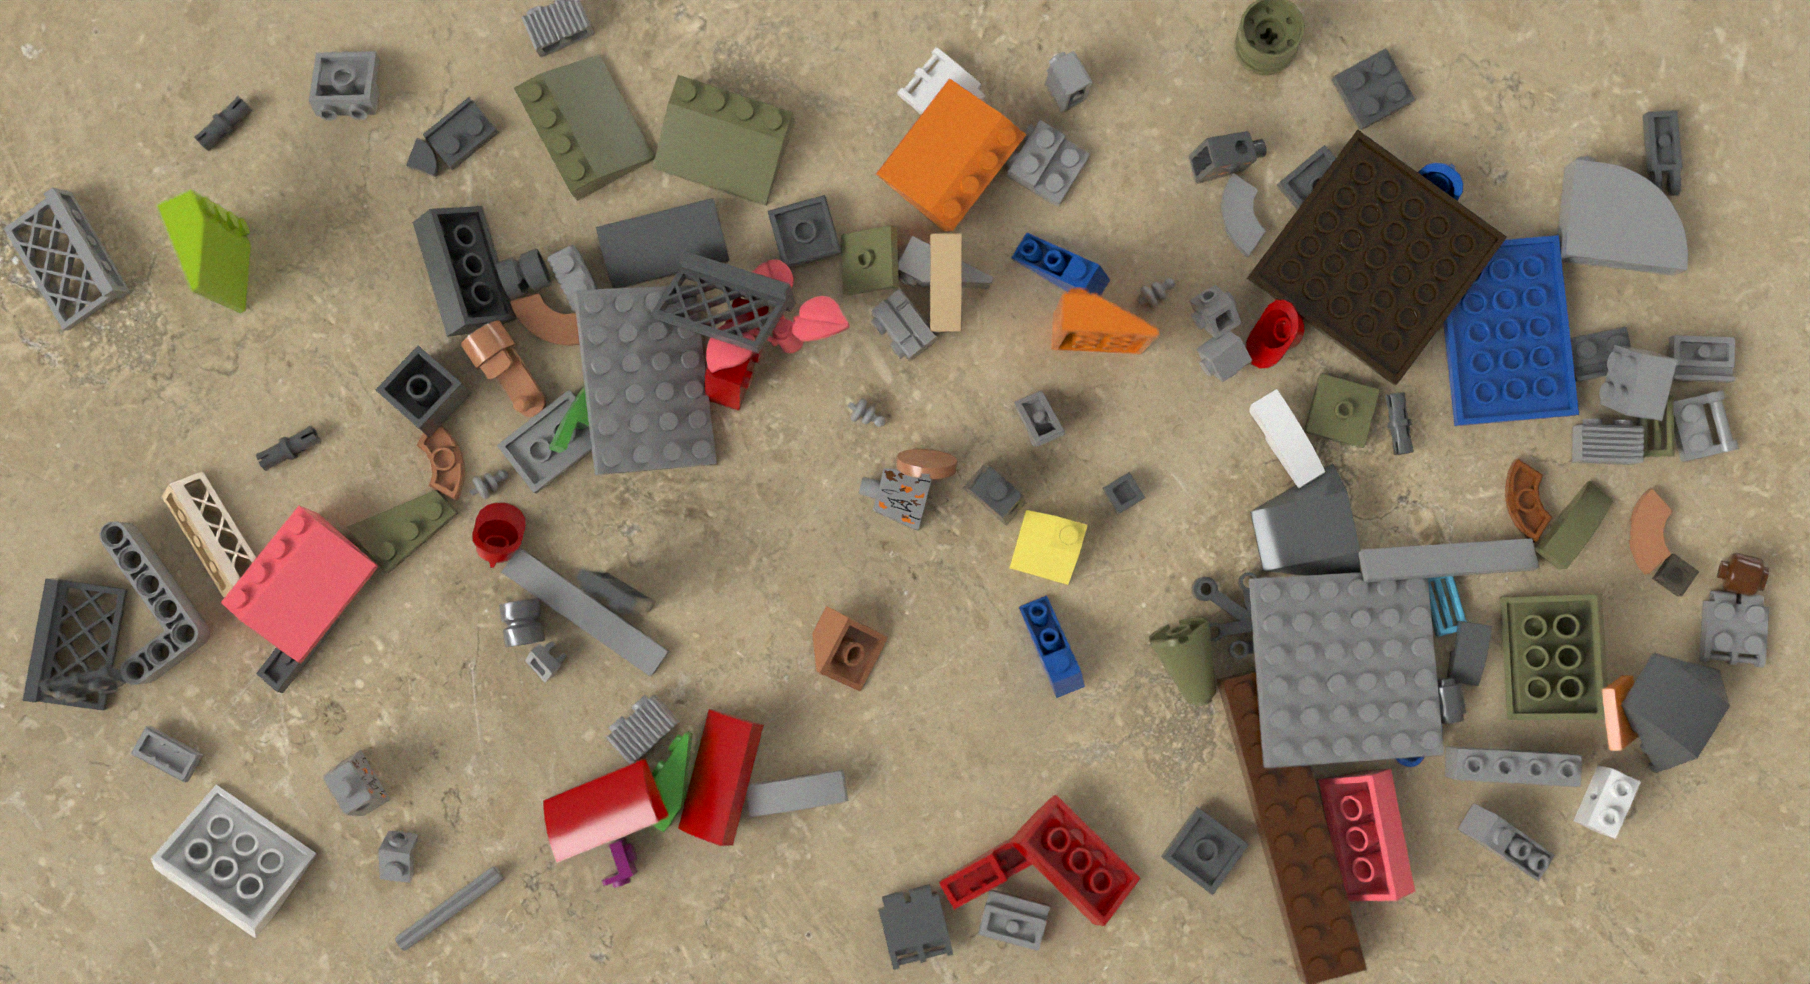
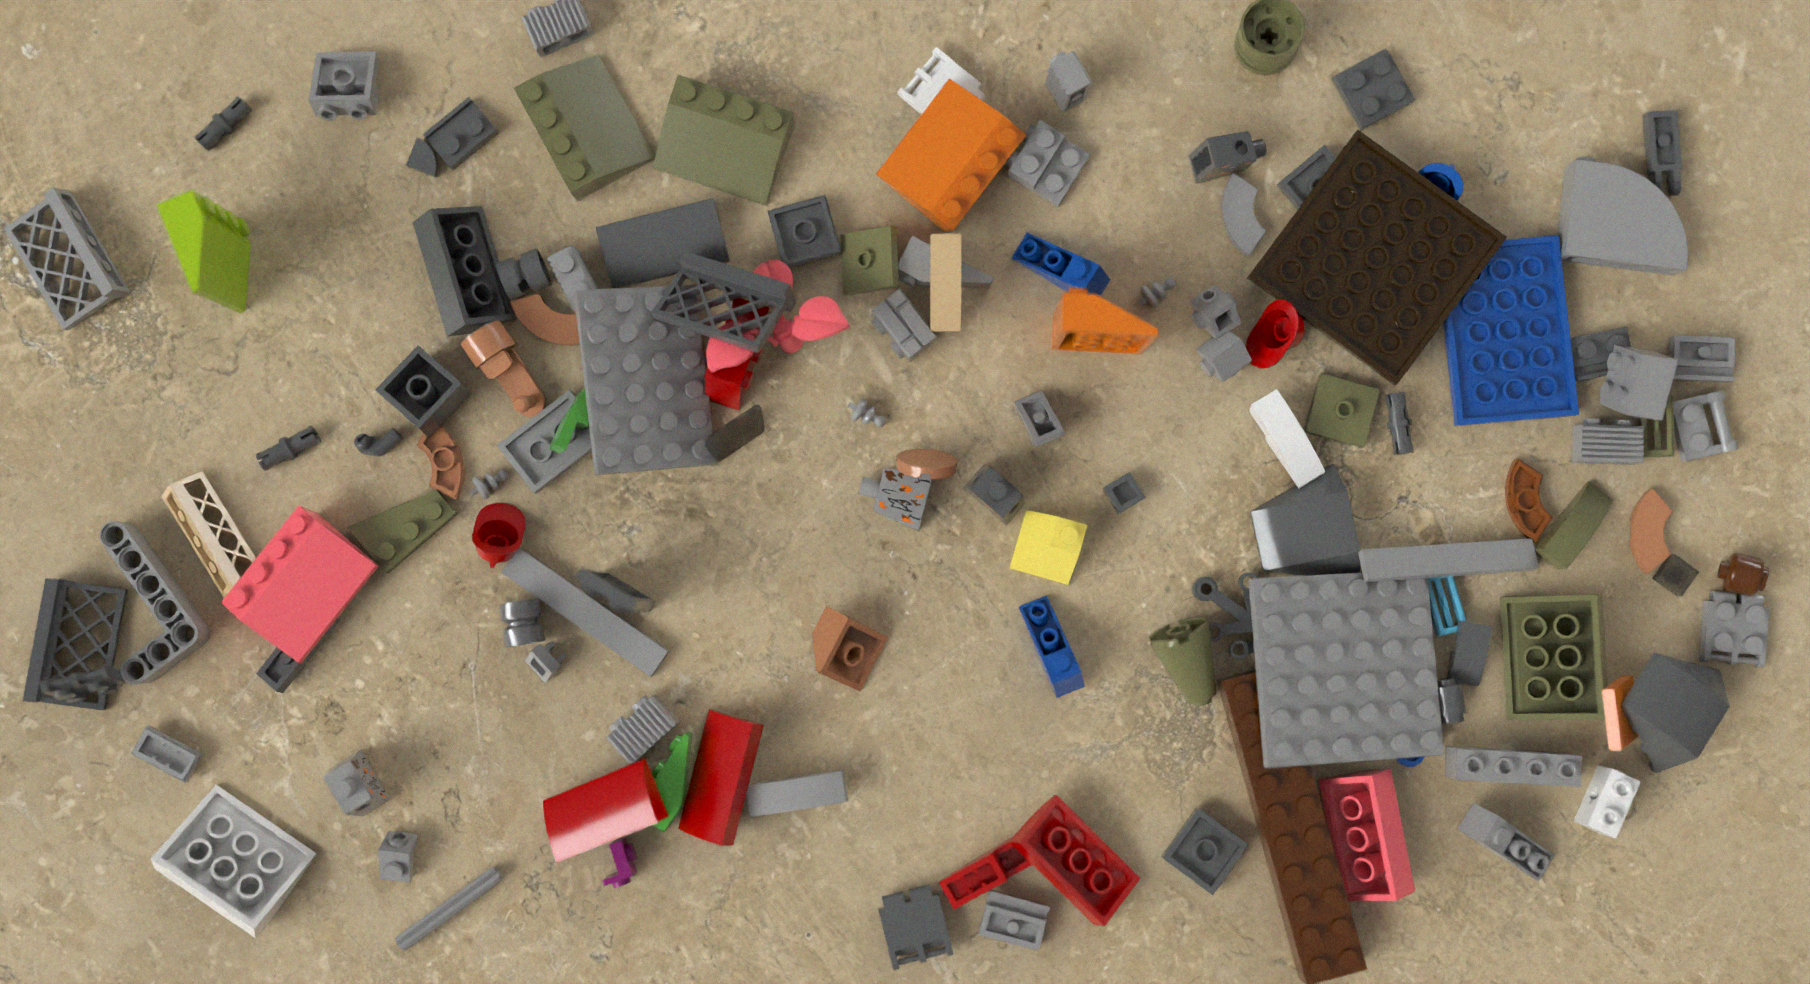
(377, 446): none -> dark grey arm
(736, 433): none -> clear smoke slope

